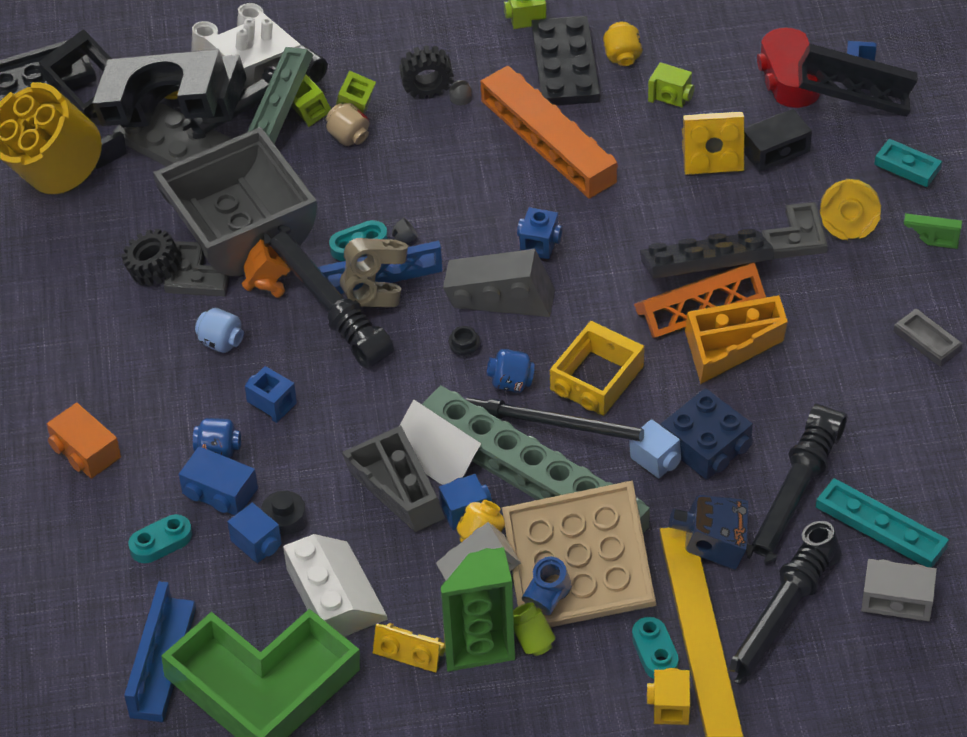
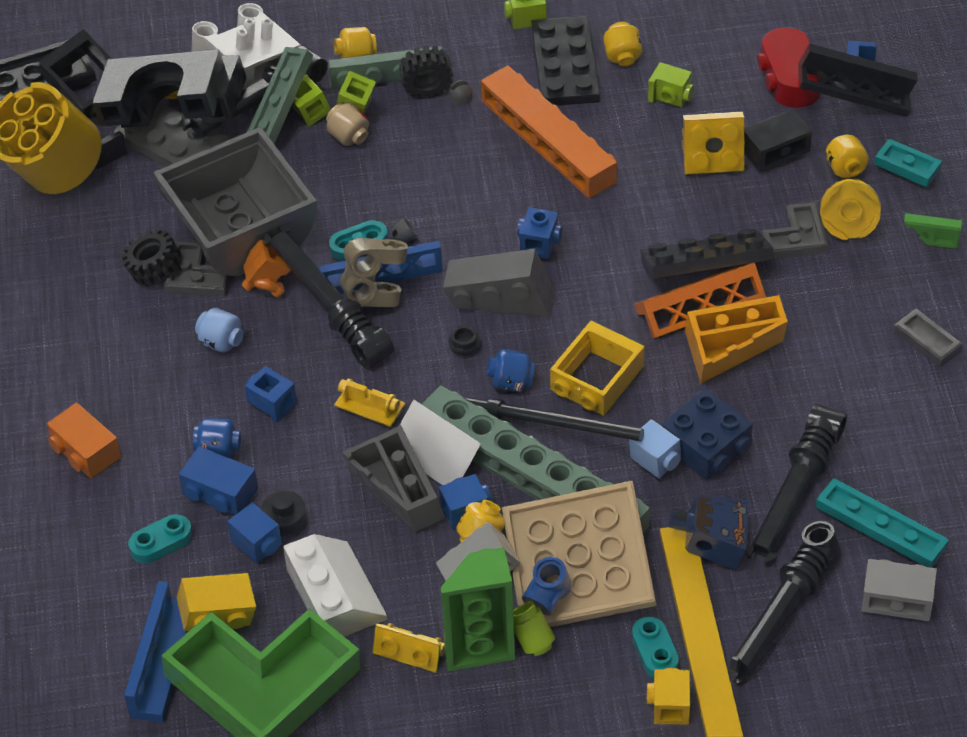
(225, 595): none -> yellow brick
(355, 43): none -> yellow head
(368, 403): none -> yellow hinge
(376, 67): none -> sand green plate
(846, 156): none -> yellow head

